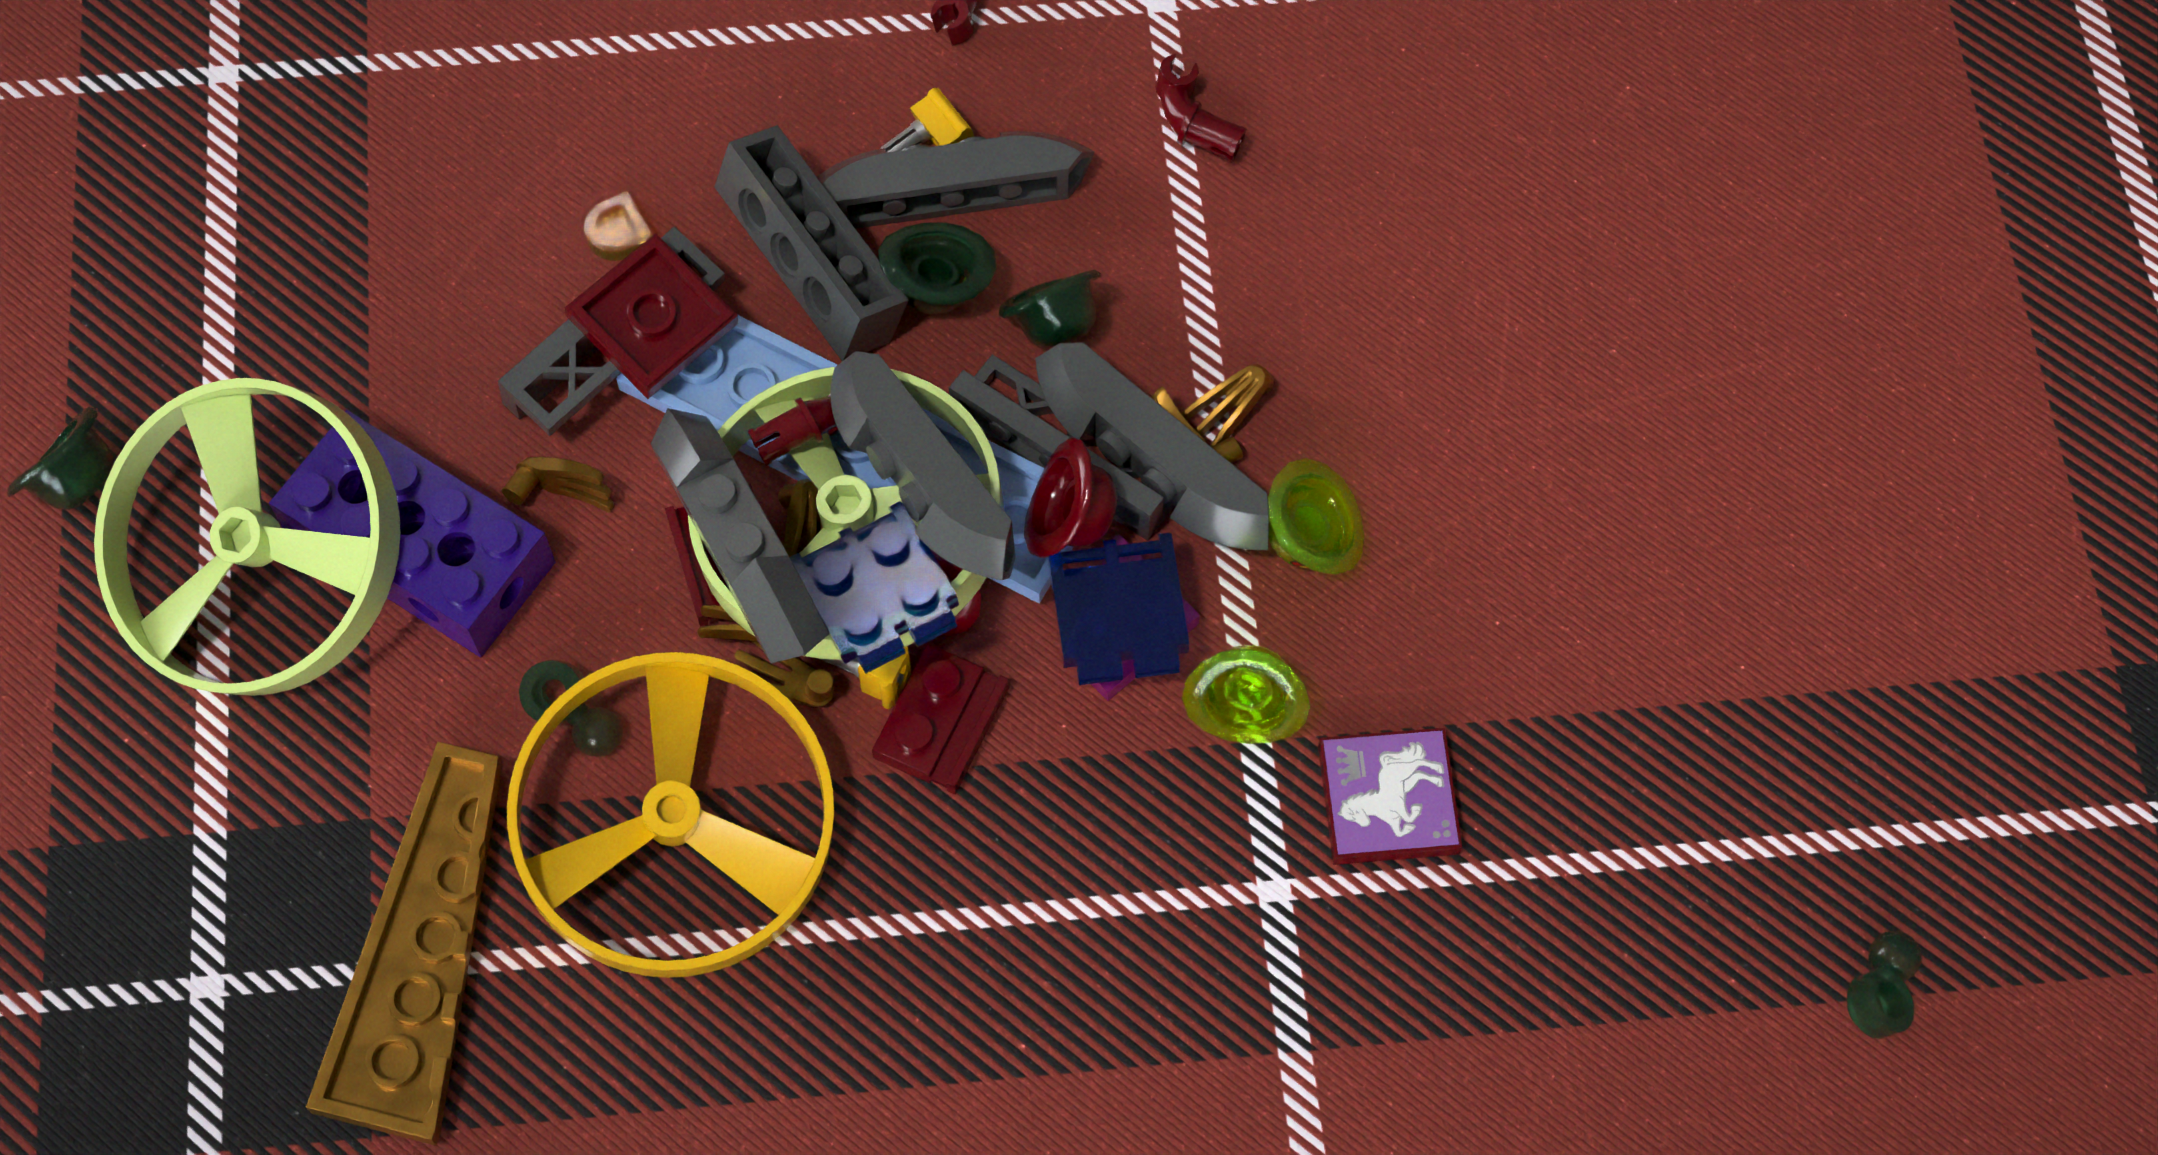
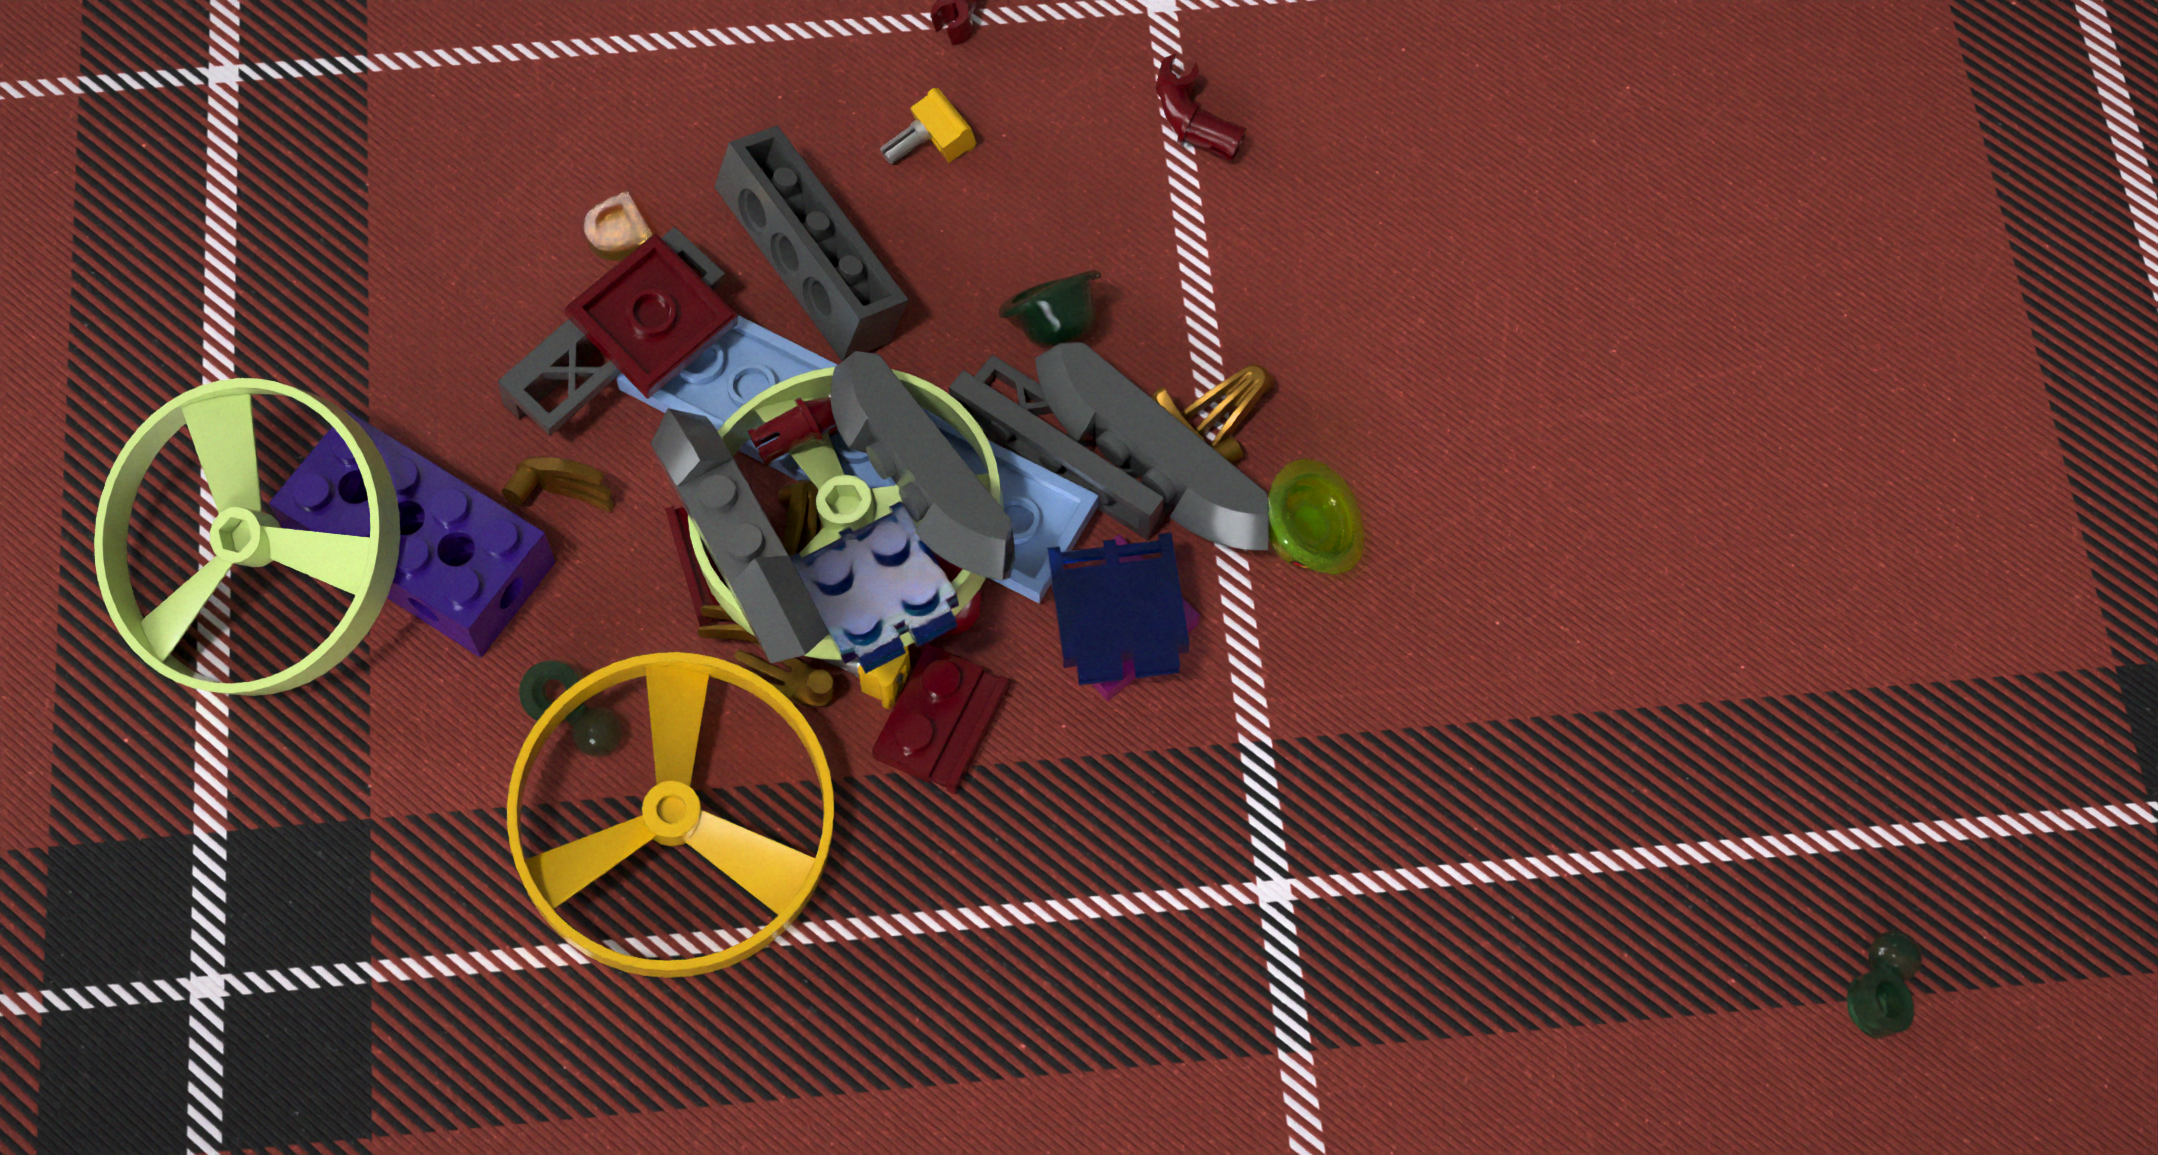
(71, 467): clear green hat -> none
(405, 1000): pearl gold wing -> none
(937, 265): clear green hat -> none
(956, 177): dark grey brick -> none
(1070, 503): dark red hat -> none
(1246, 696): clear neon green hat -> none
(1389, 796): tile -> none

